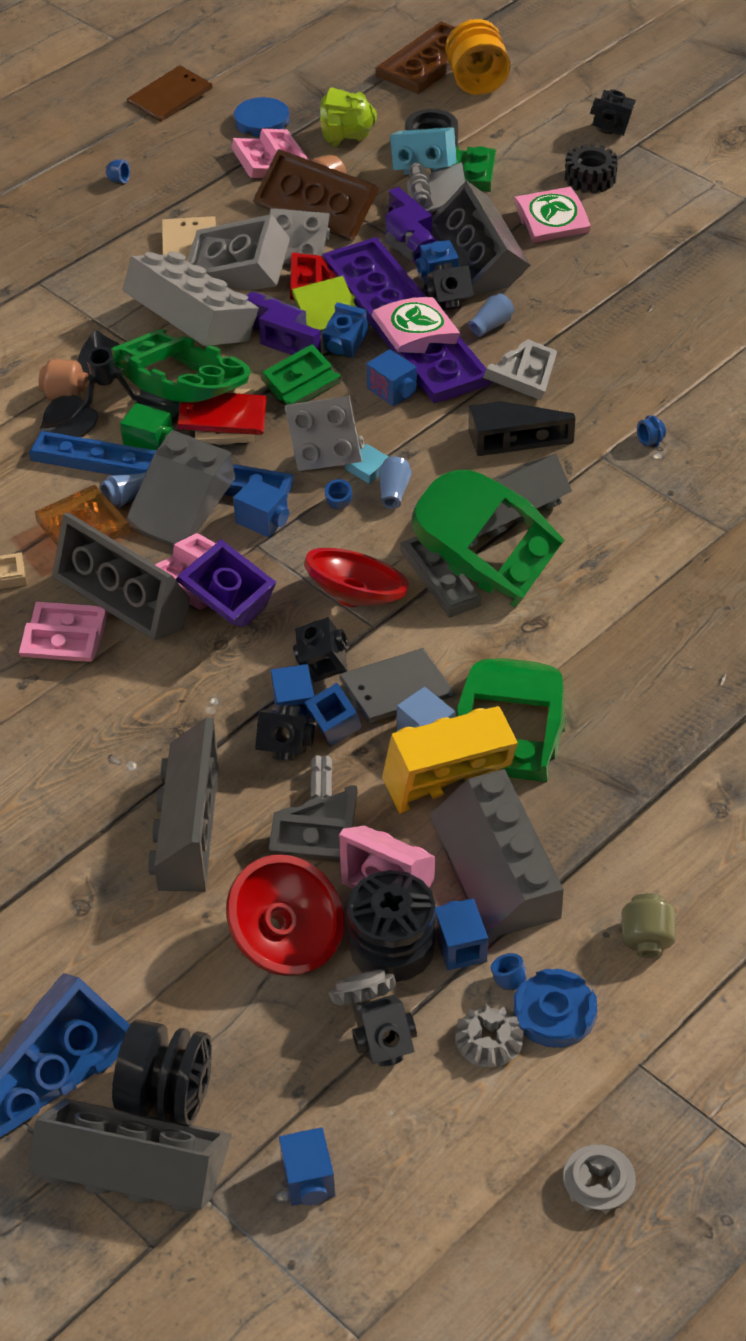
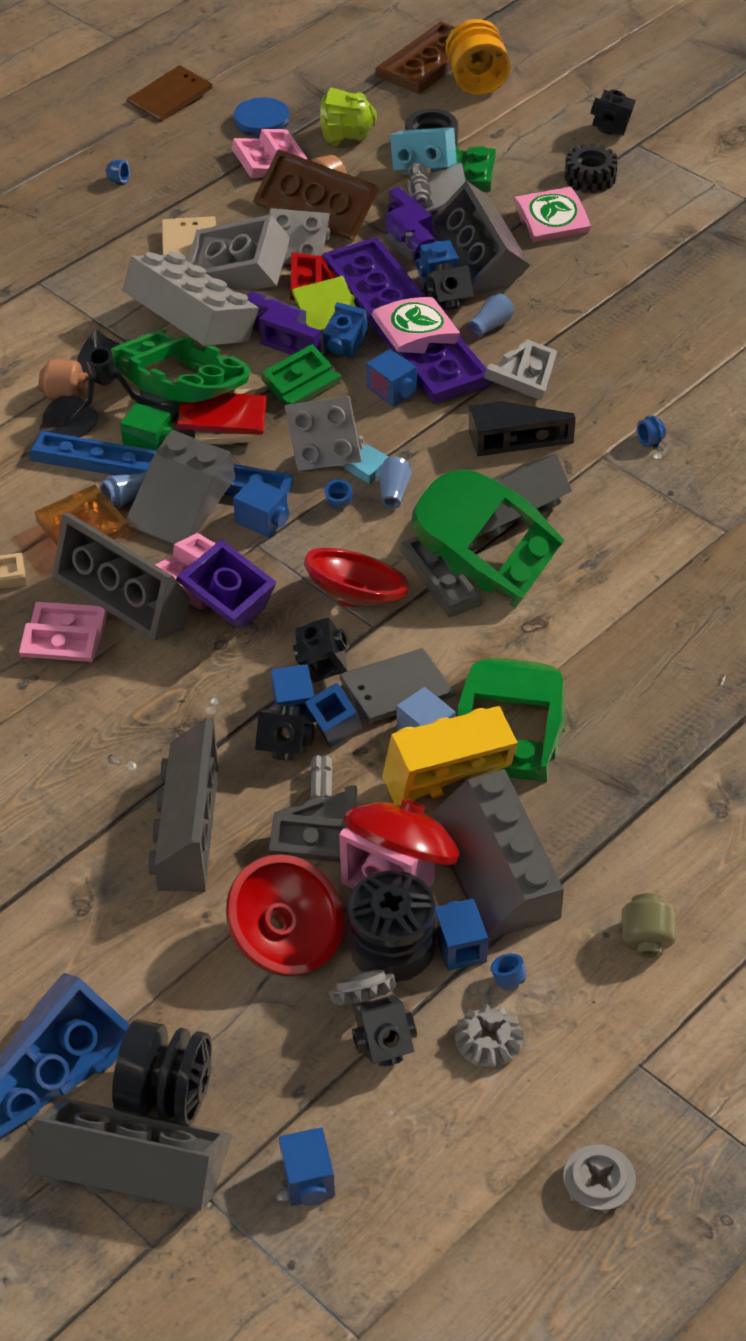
(403, 830): none -> red dish
(555, 1008): blue tile -> none

